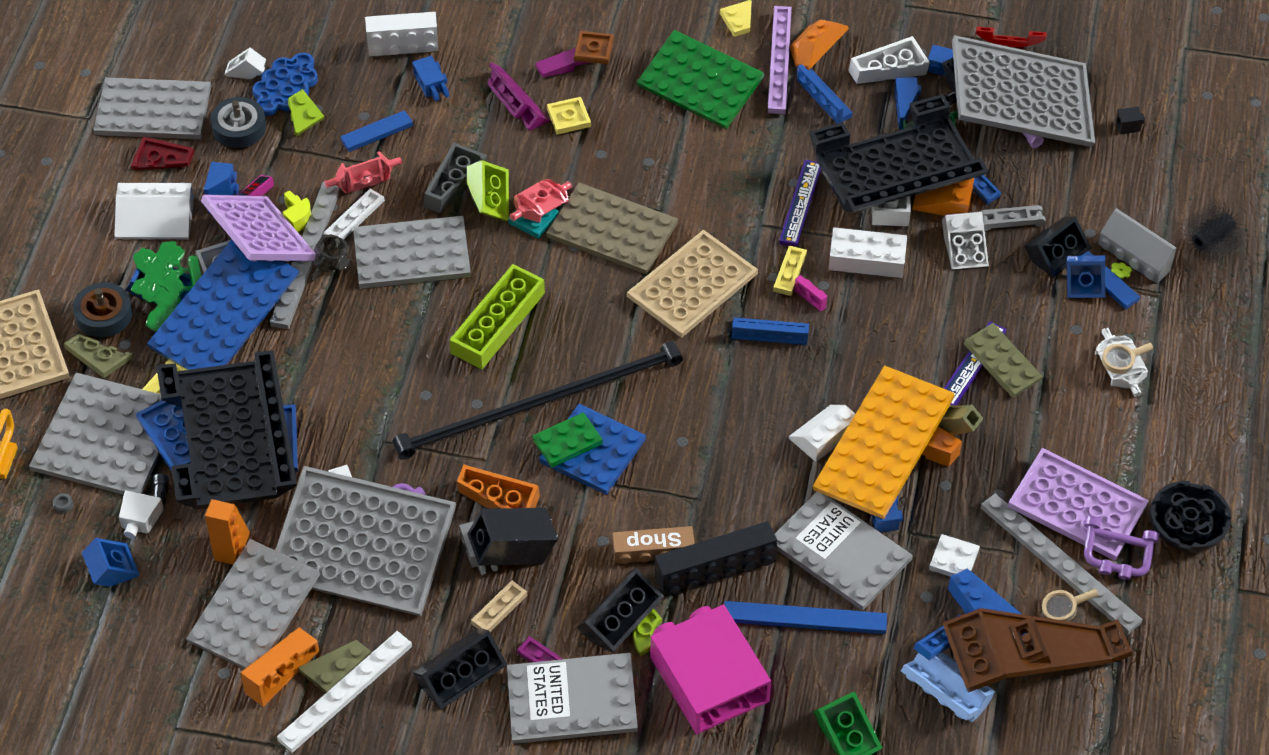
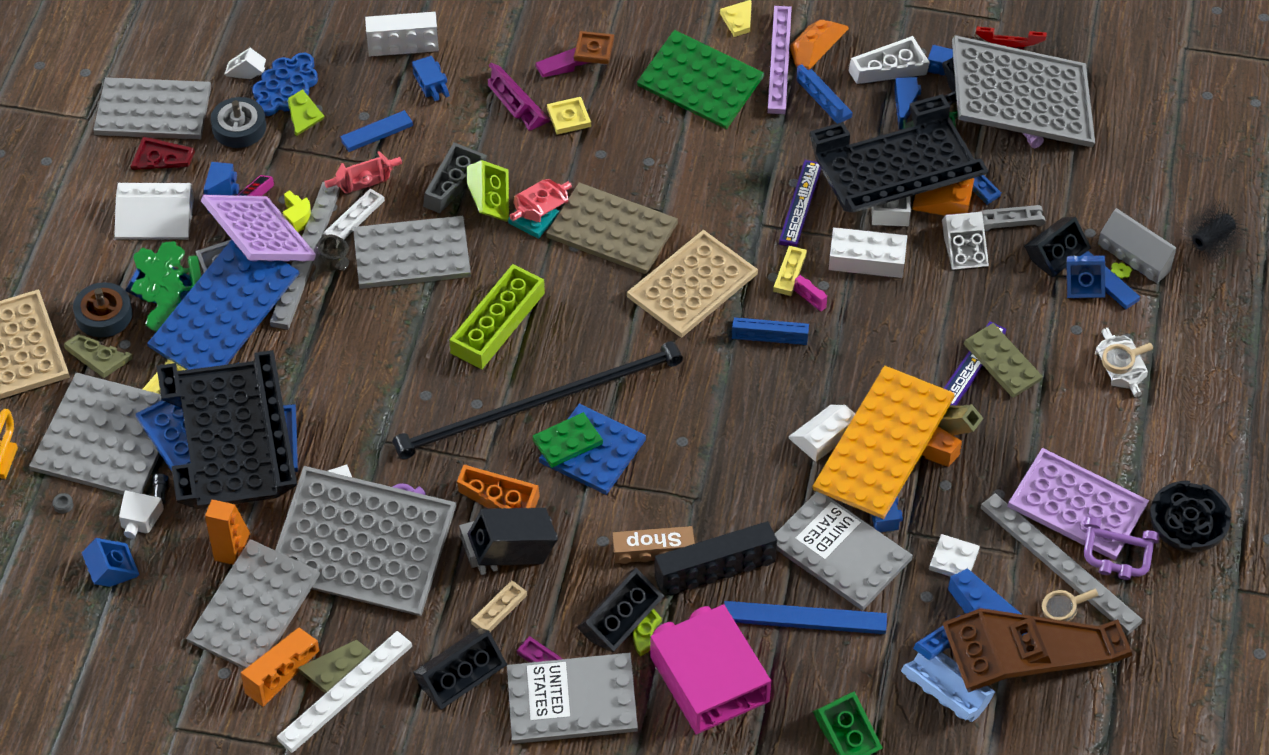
(1129, 120): black brick -> none

